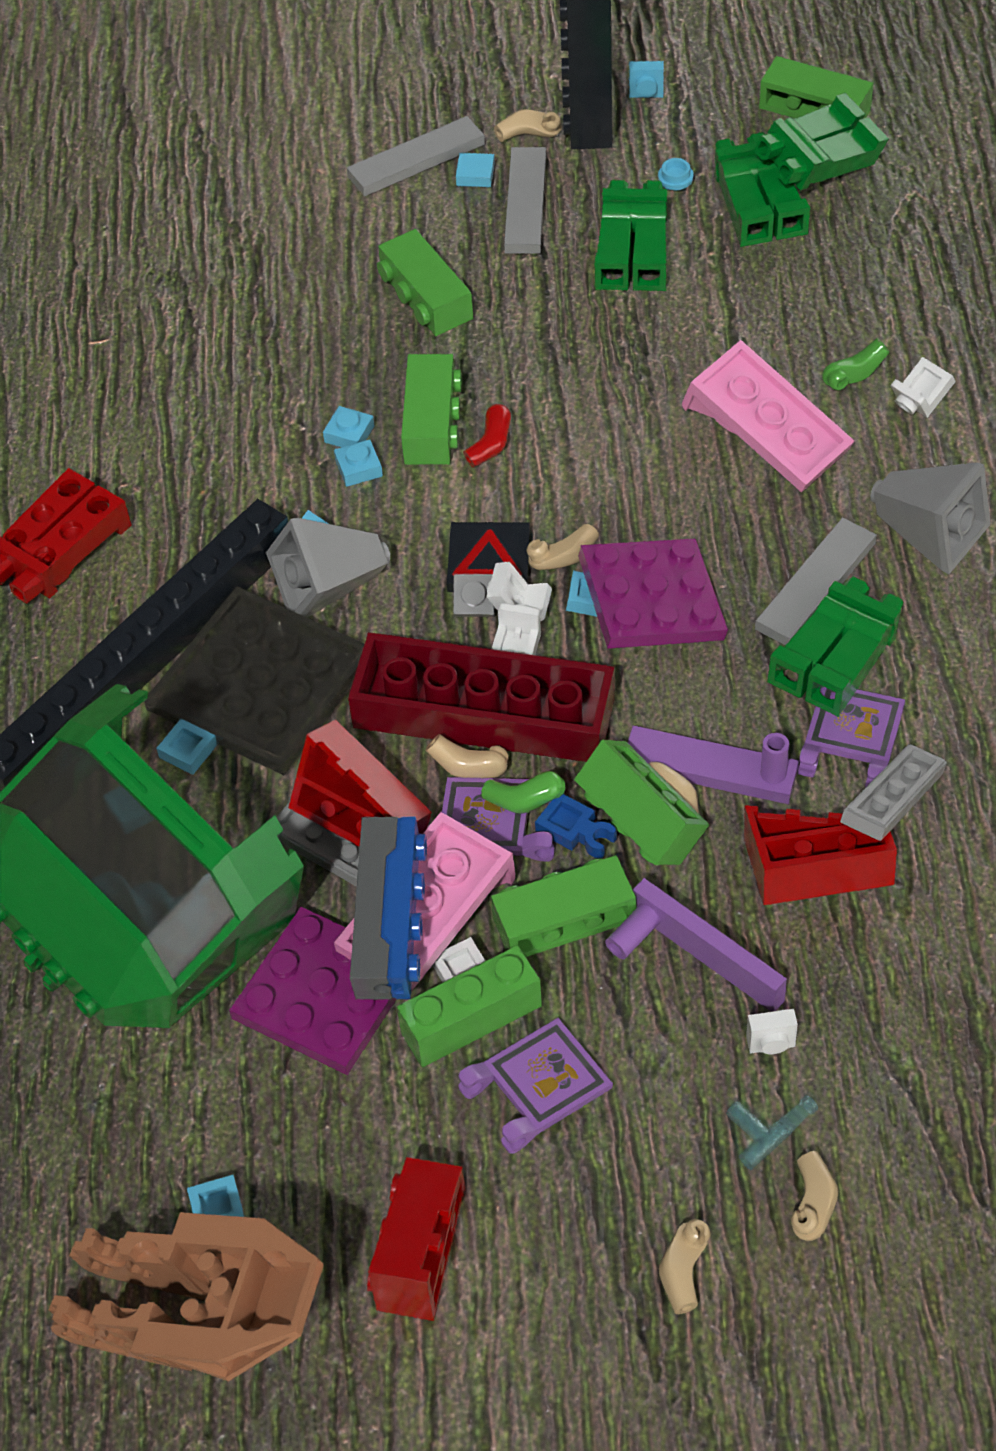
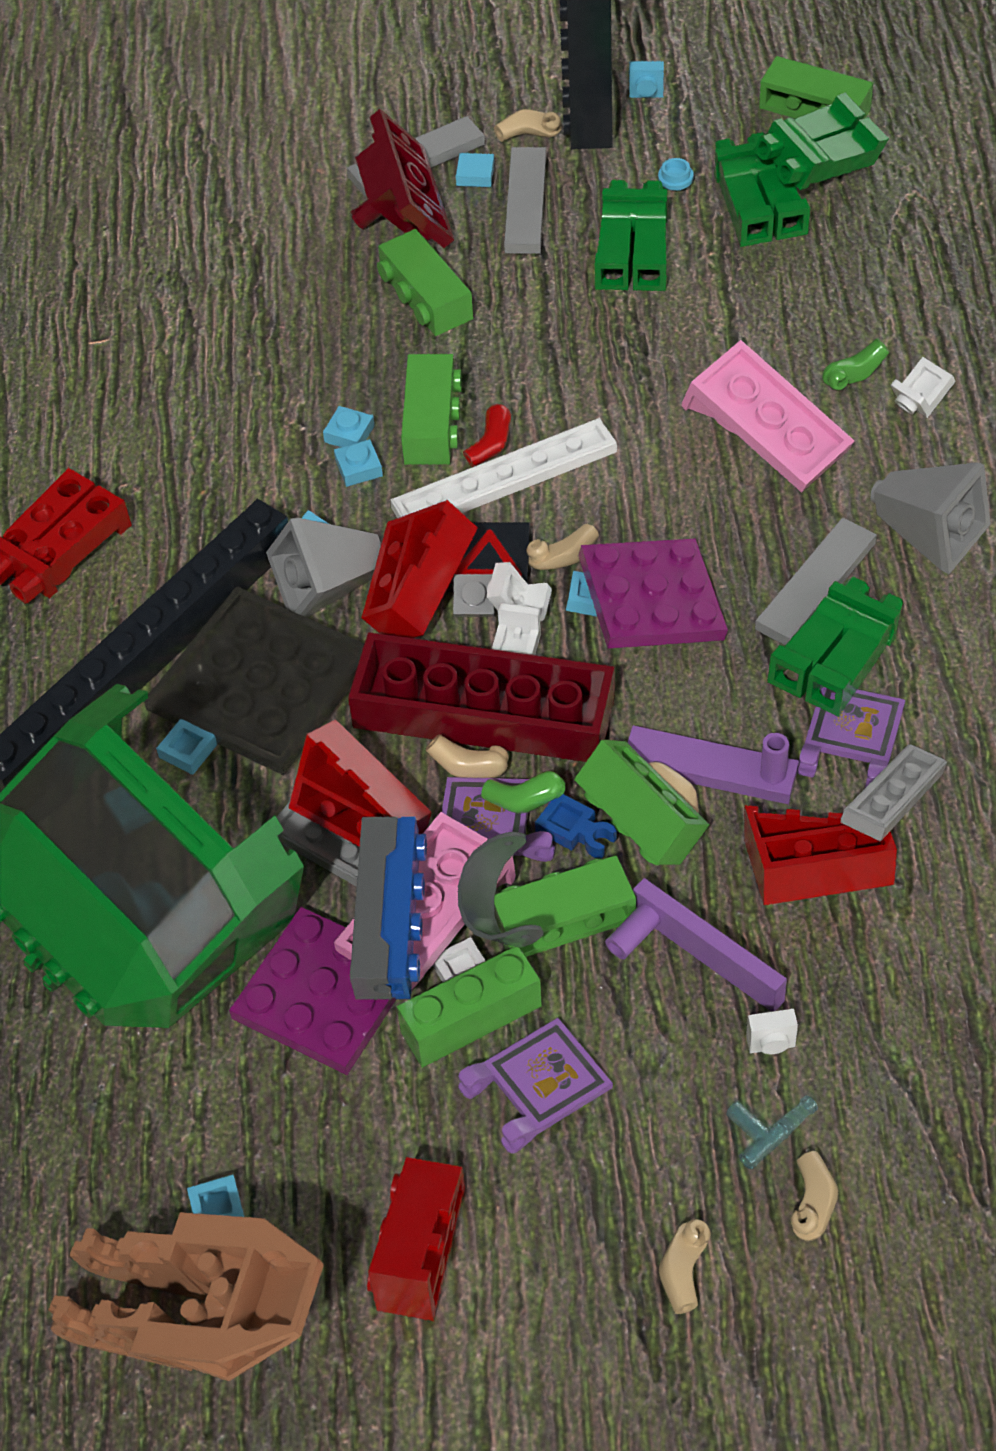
(400, 183): none -> dark red brick
(416, 568): none -> red wedge
(478, 889): none -> dark grey piece
(513, 470): none -> white tile

